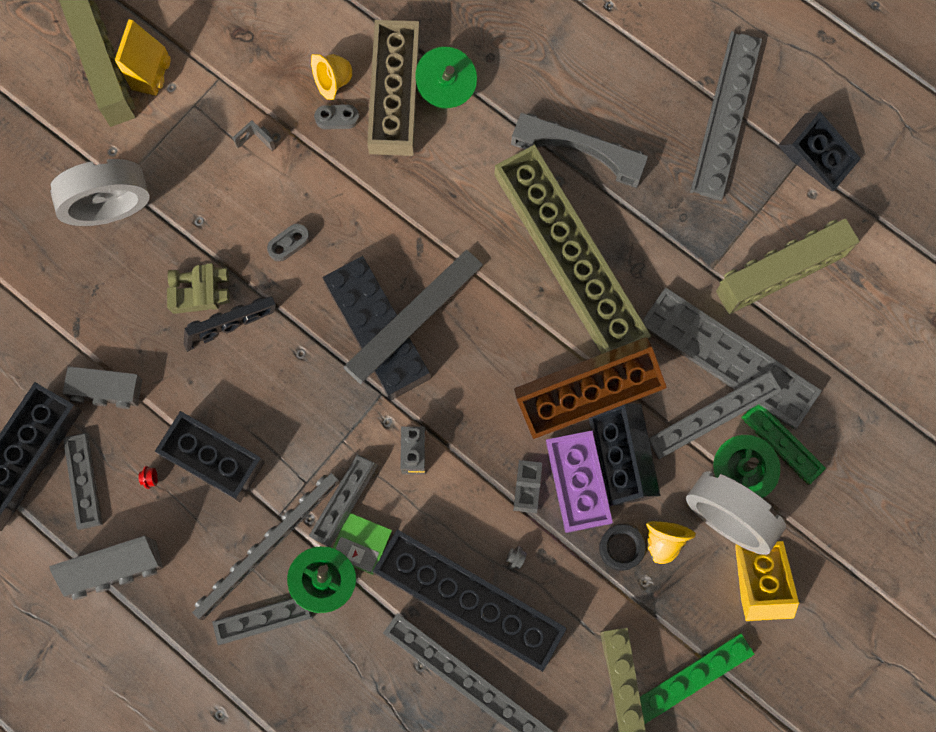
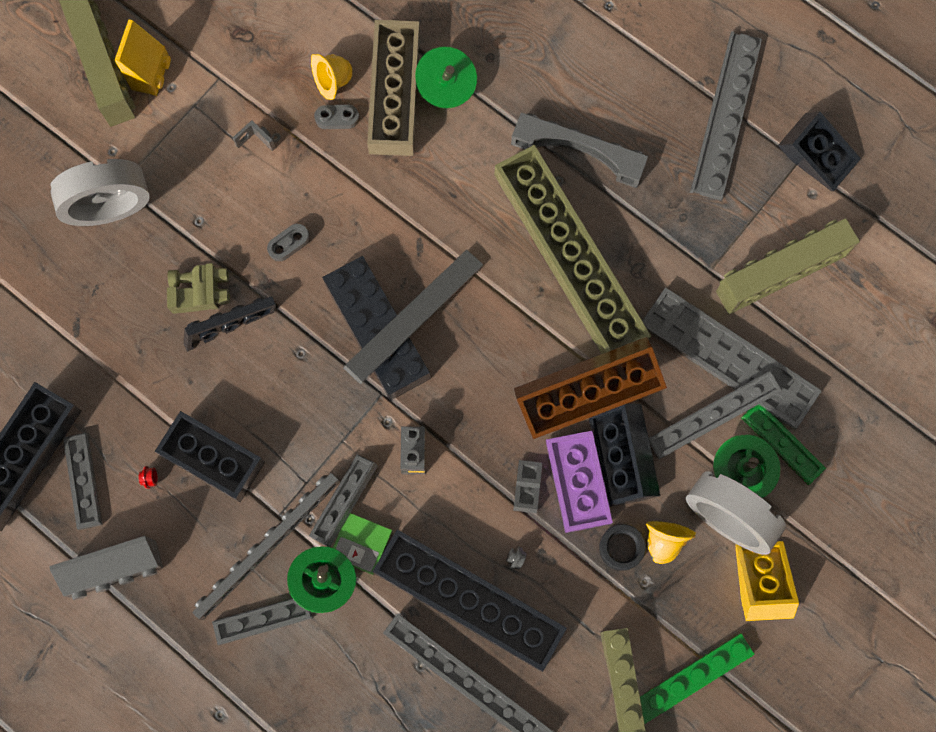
(102, 387): dark grey brick -> none

